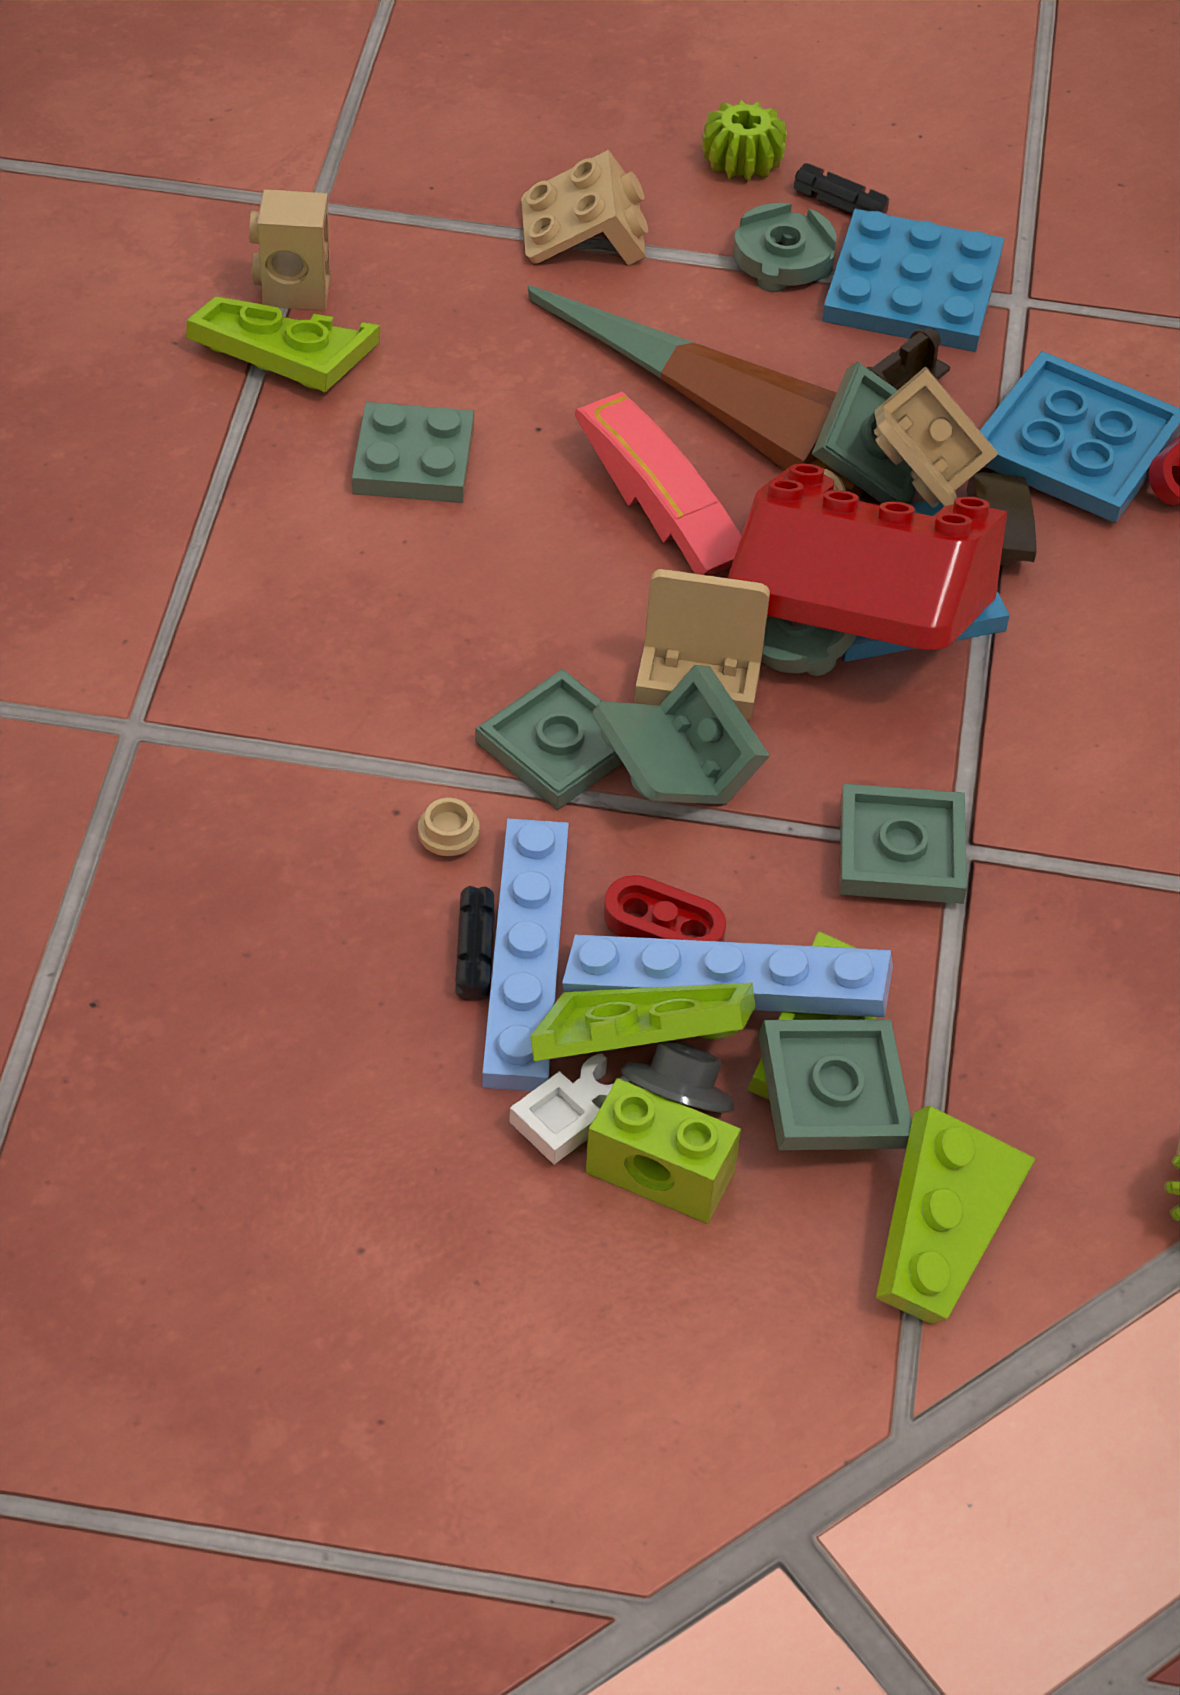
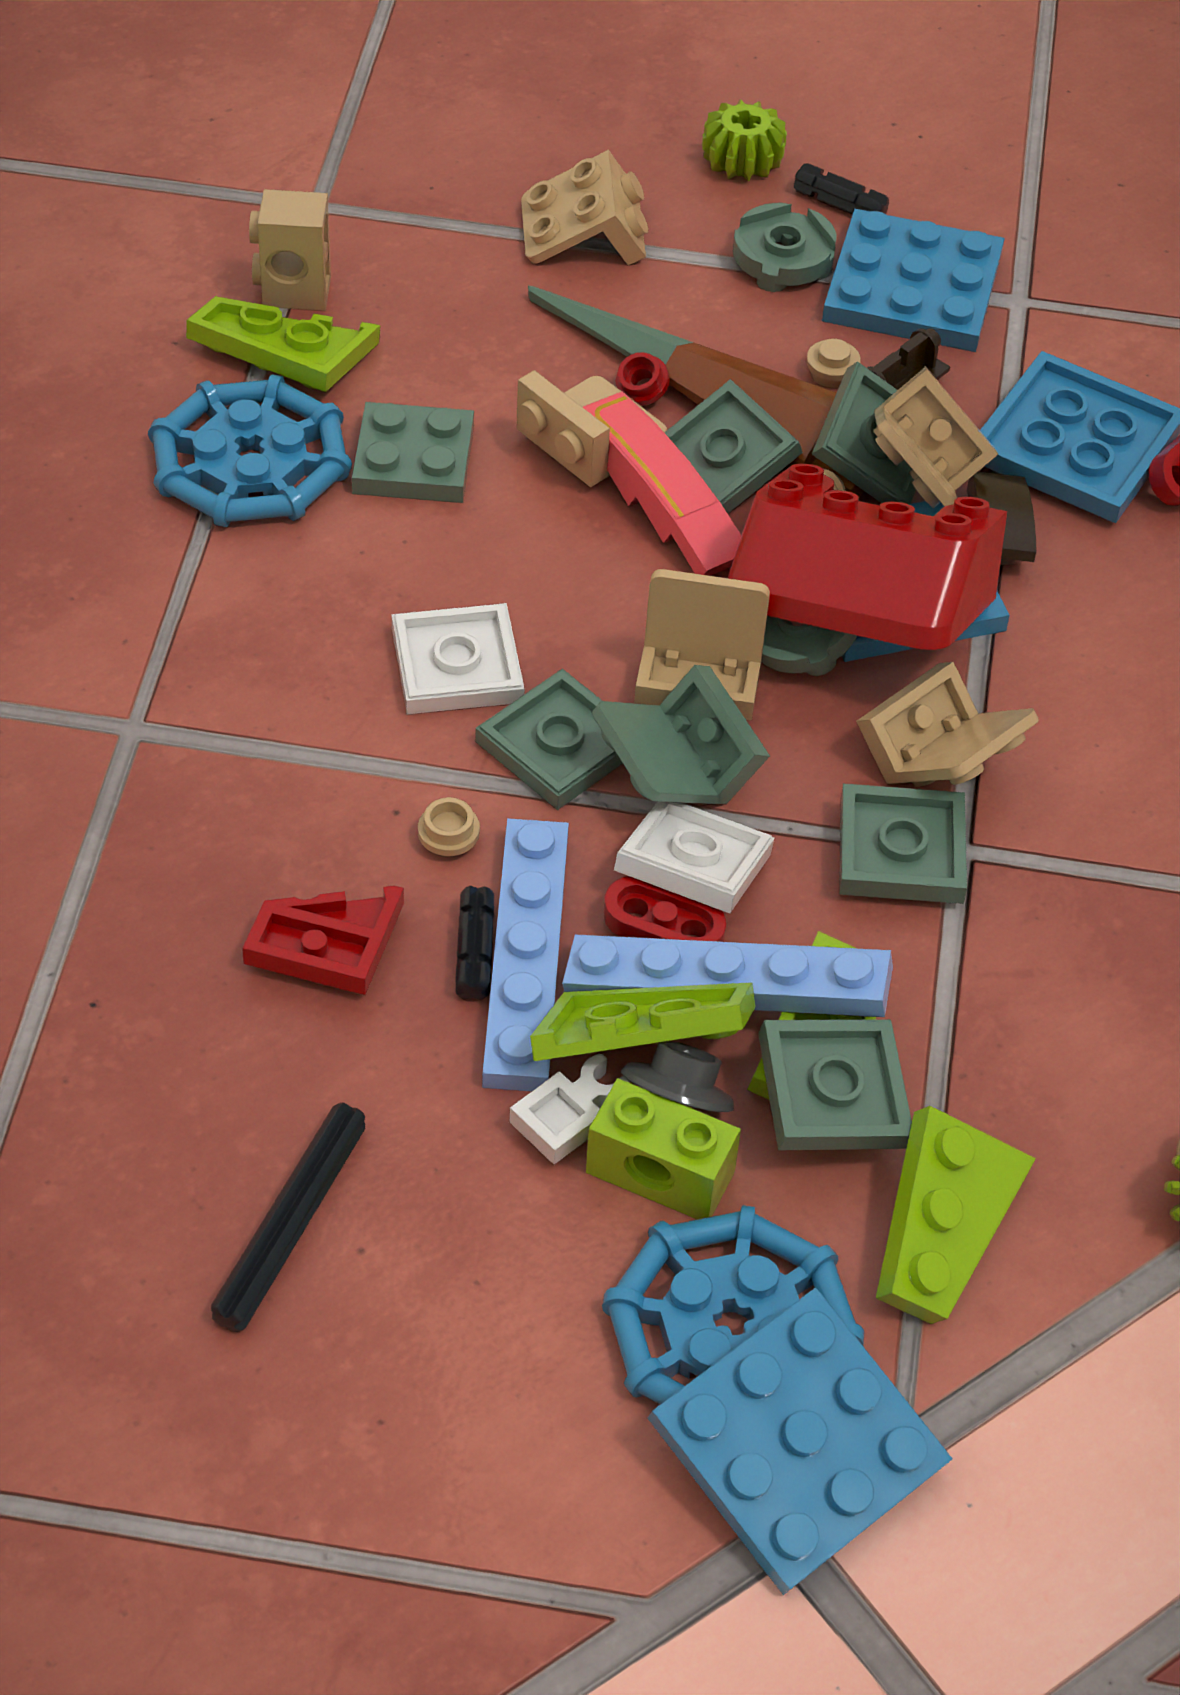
(245, 428): none -> dark azure plate
(288, 1218): none -> black axle
(324, 937): none -> red wing
(457, 658): none -> white tile
(564, 427): none -> tan bracket
(638, 367): none -> red plate
(695, 854): none -> white tile
(707, 1290): none -> dark azure plate
(733, 444): none -> sand green plate
(799, 1440): none -> dark azure plate
(829, 361): none -> tan plate
(936, 732): none -> tan bracket

